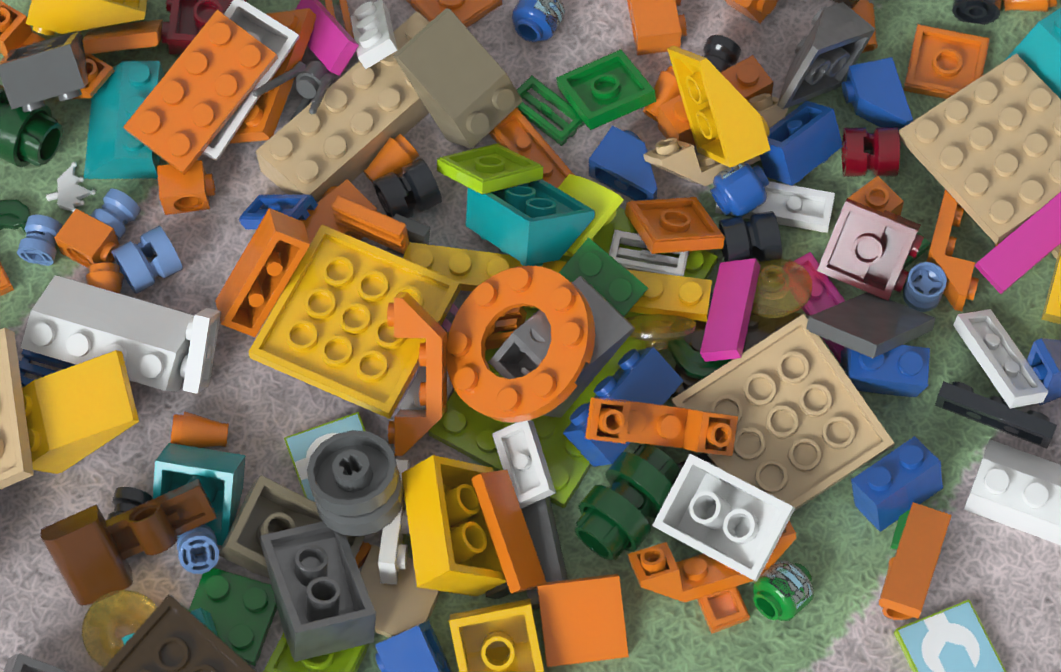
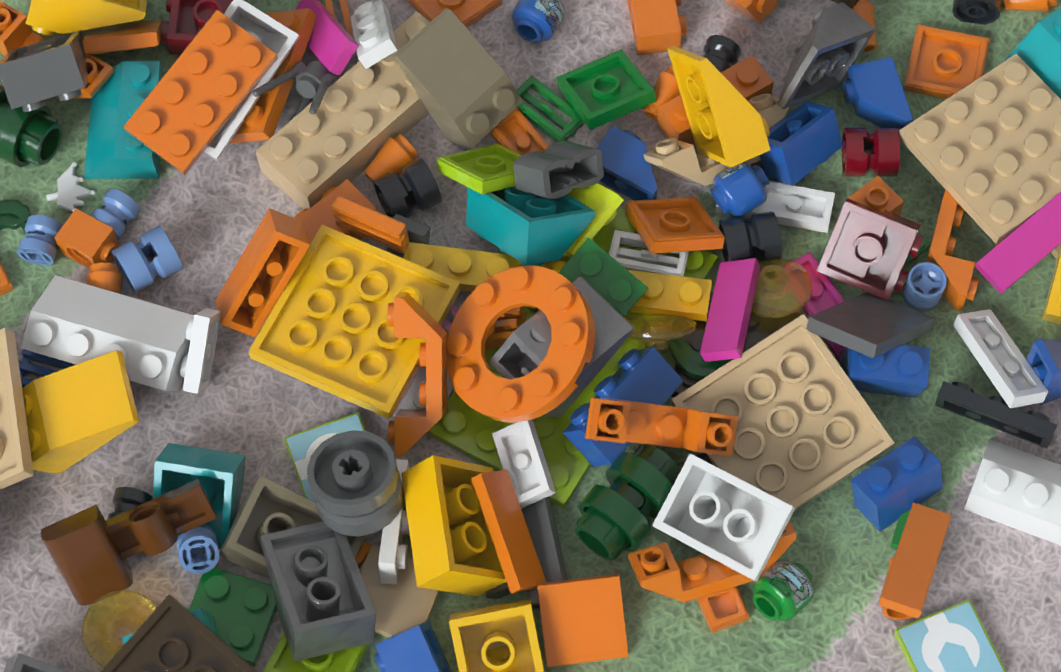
(185, 192): orange brick -> none
(198, 431): orange cone -> none
(291, 205): blue tile -> none
(558, 169): none -> dark grey brick

